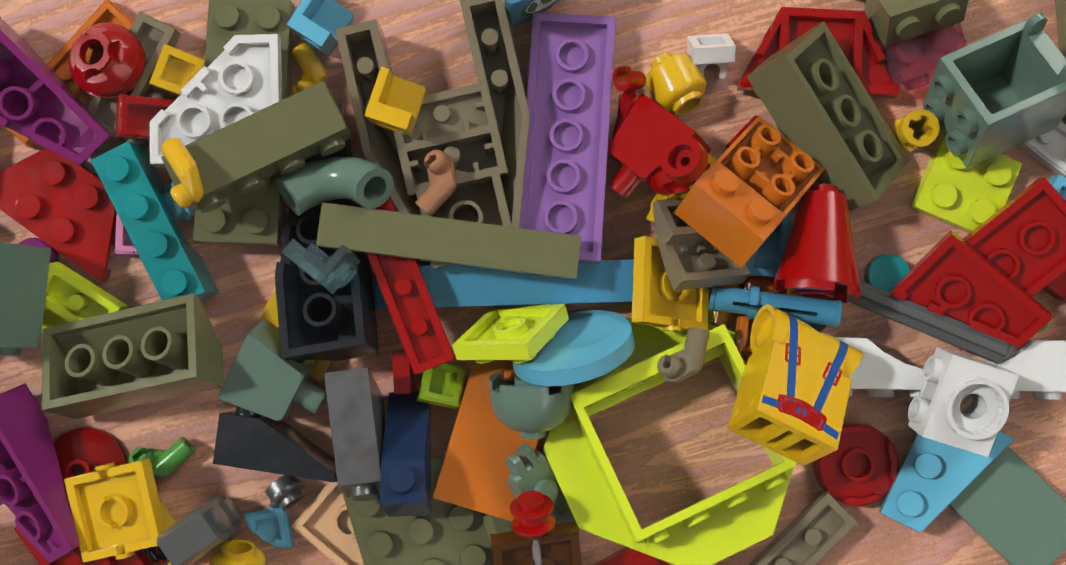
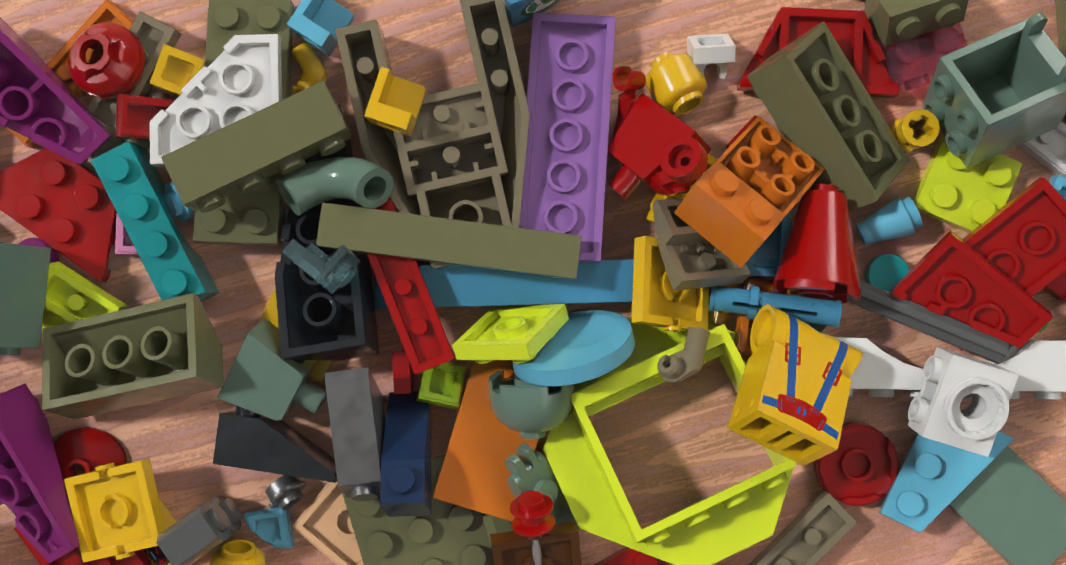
(165, 461): bright green arm -> none
(186, 170): yellow arm -> none
(441, 180): nougat arm -> none
(890, 222): none -> medium azure cone

